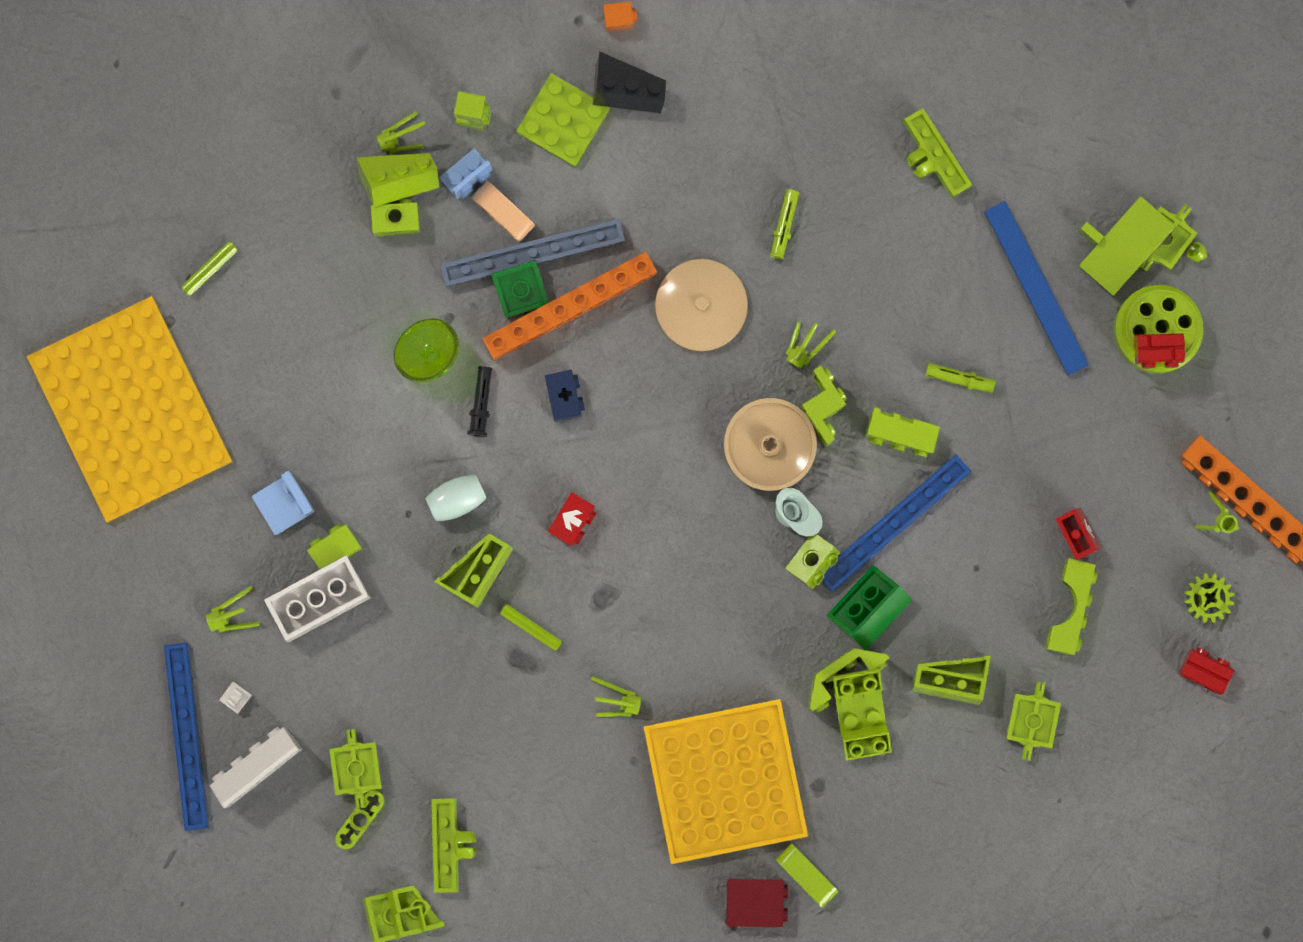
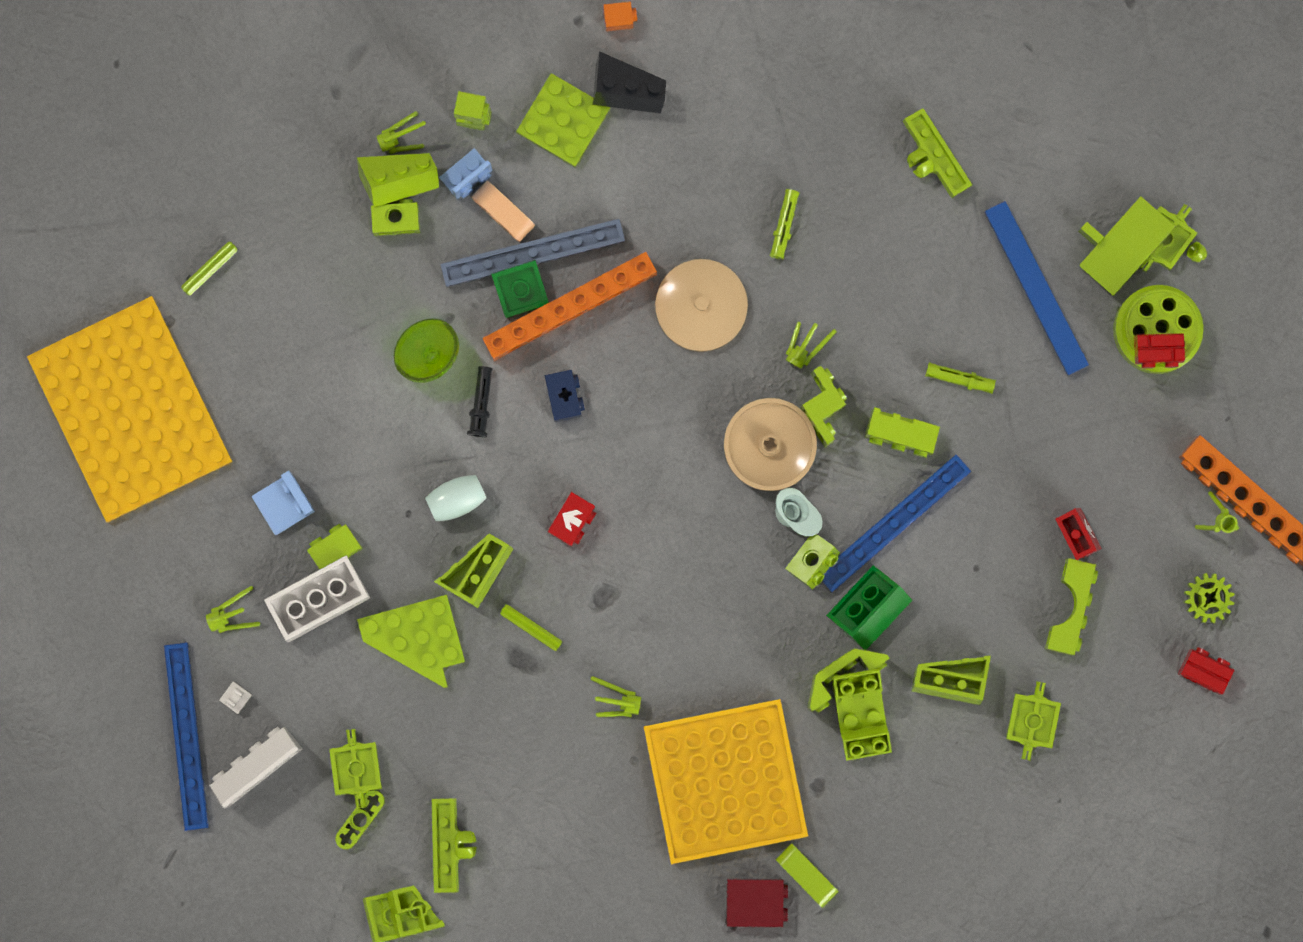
(417, 637): none -> lime wing

